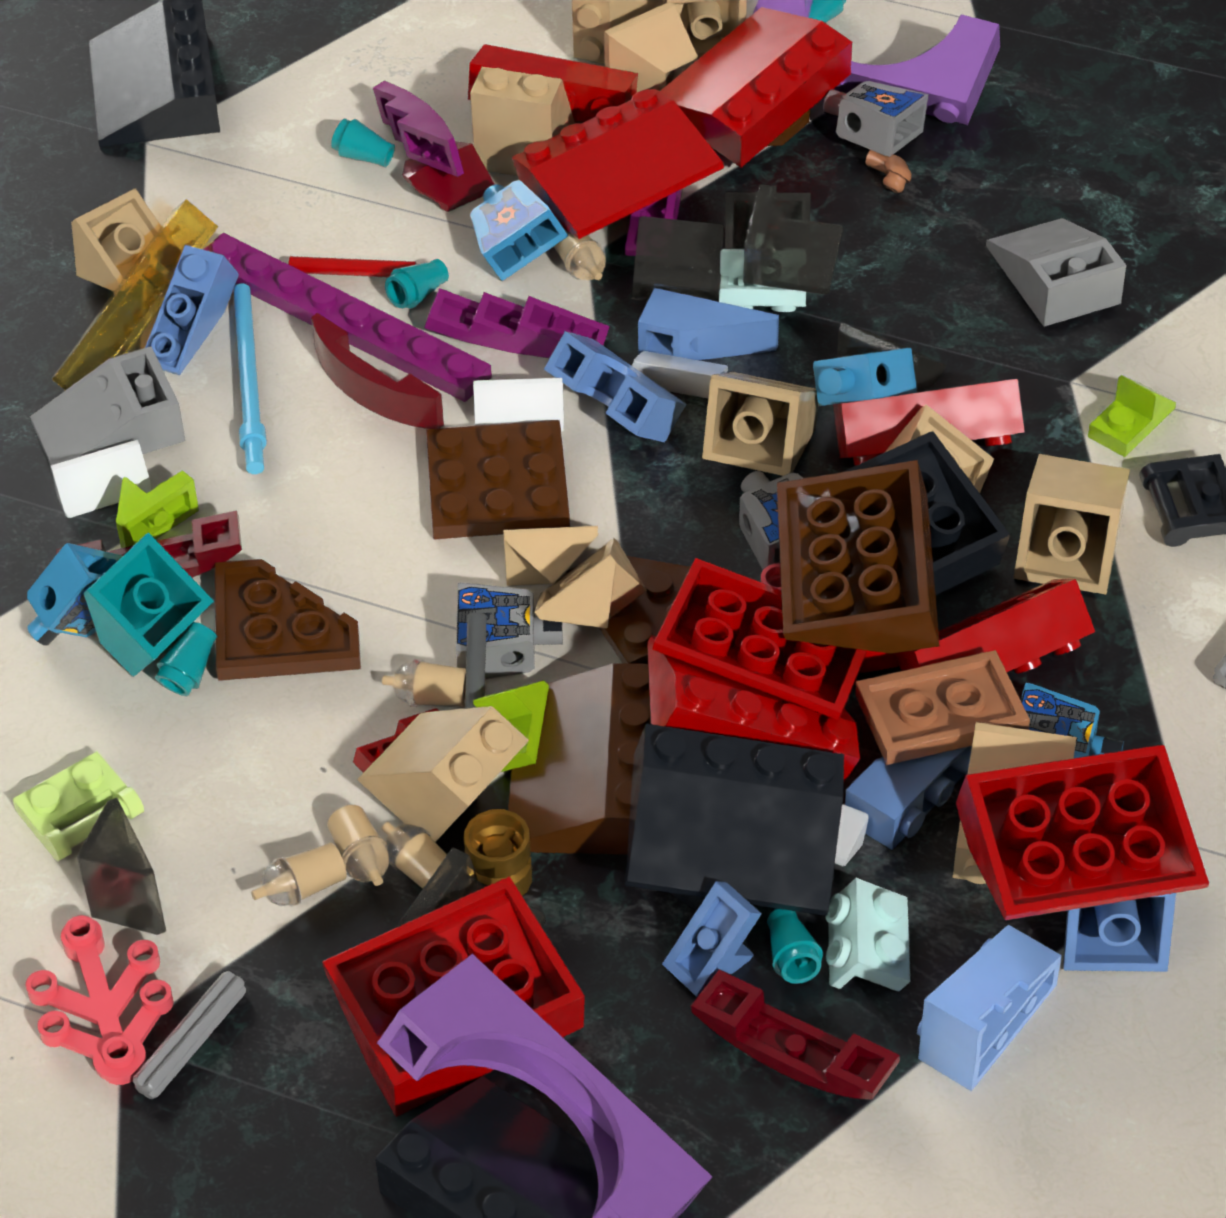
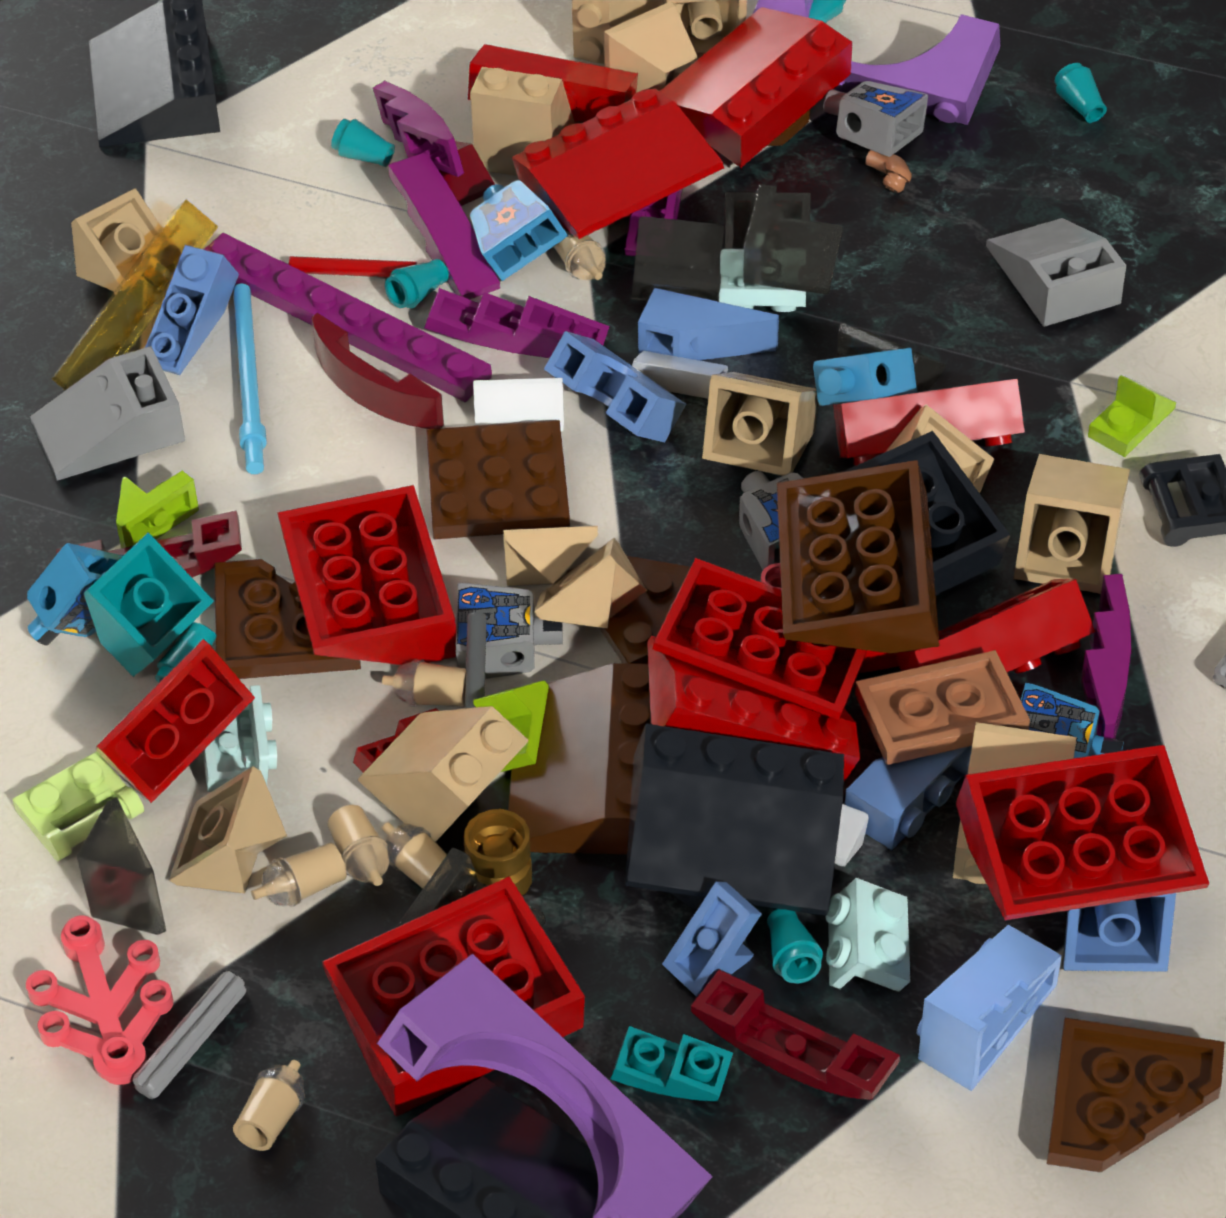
(97, 478): white slope -> none
(175, 722): none -> red slope
(227, 835): none -> tan slope
(242, 745): none -> light aqua bracket
(271, 1104): none -> tan piece
(370, 579): none -> red slope
(443, 225): none -> magenta slope
(671, 1069): none -> teal slope
(1079, 90): none -> teal cone
(1108, 662): none -> magenta slope
(1125, 1090): none -> reddish brown plate

